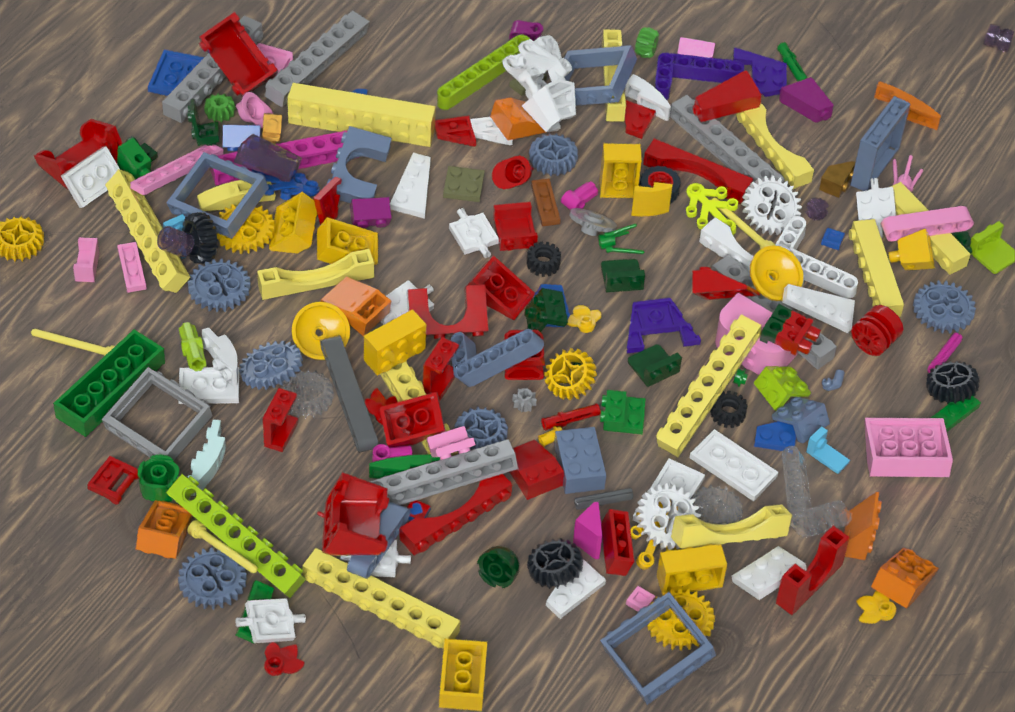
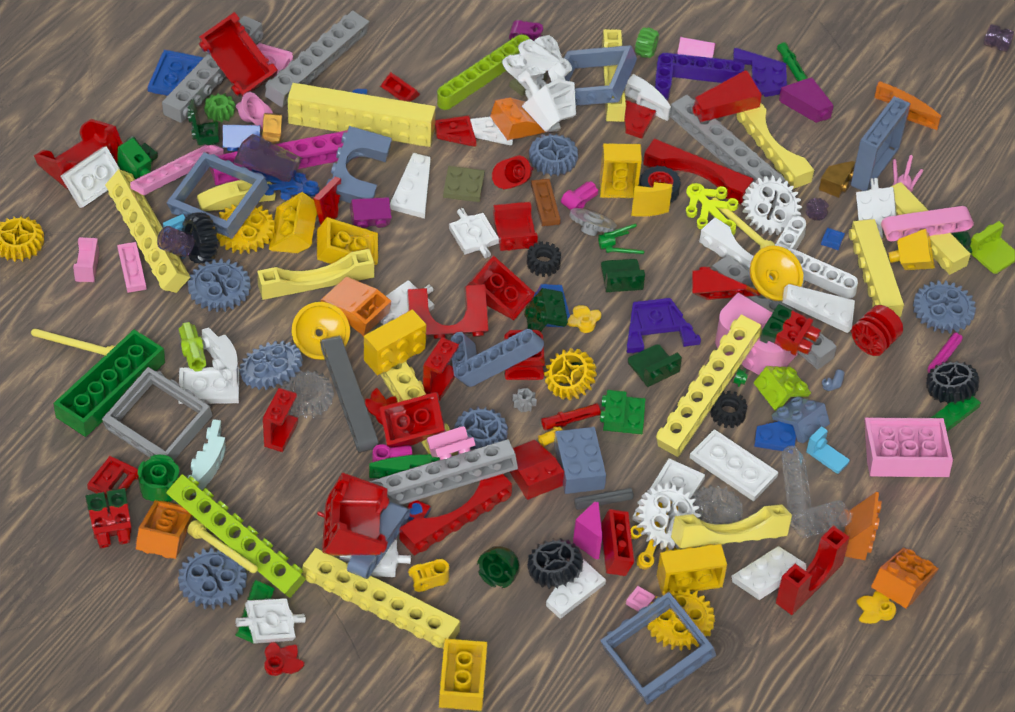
(109, 524): none -> red hips
(399, 88): none -> red slope
(428, 575): none -> yellow piece

